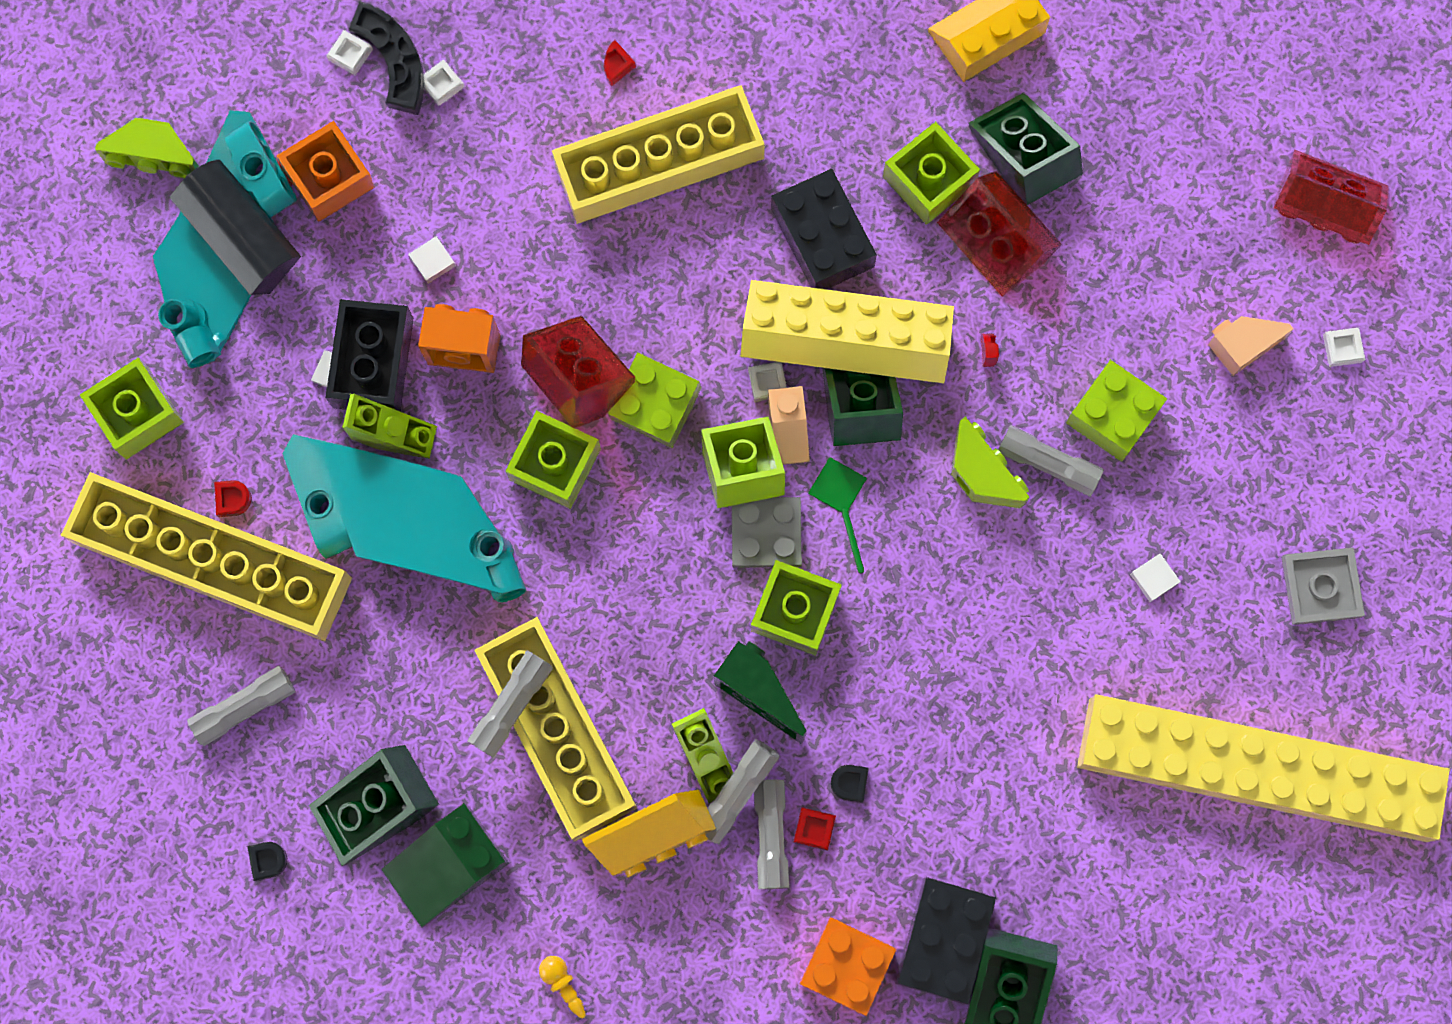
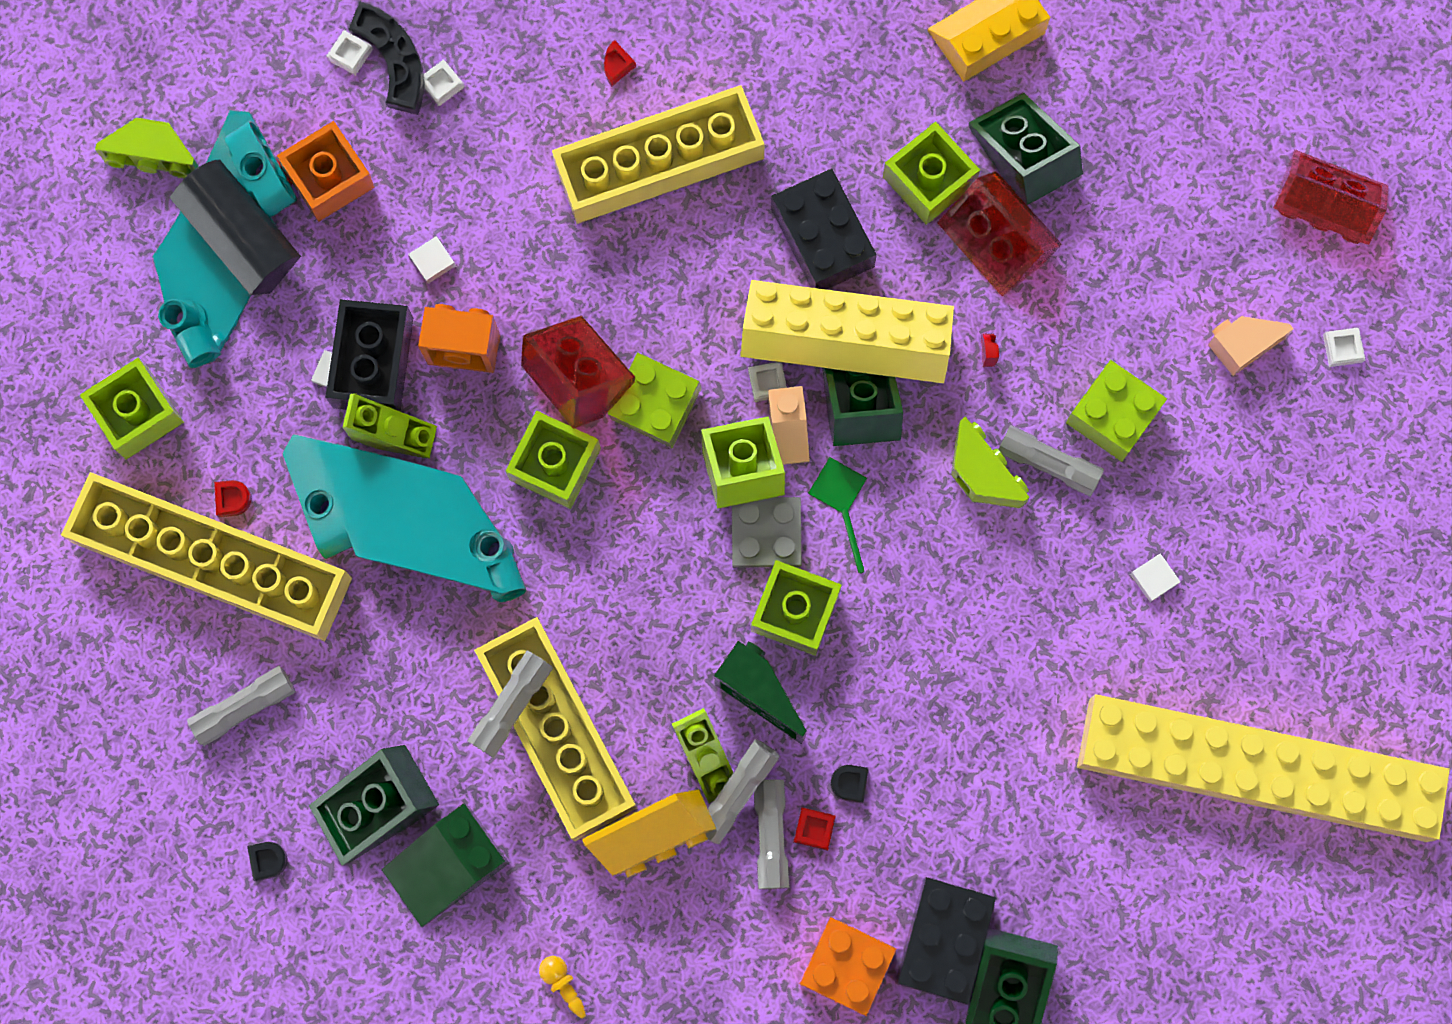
(1322, 586): light grey plate -> none

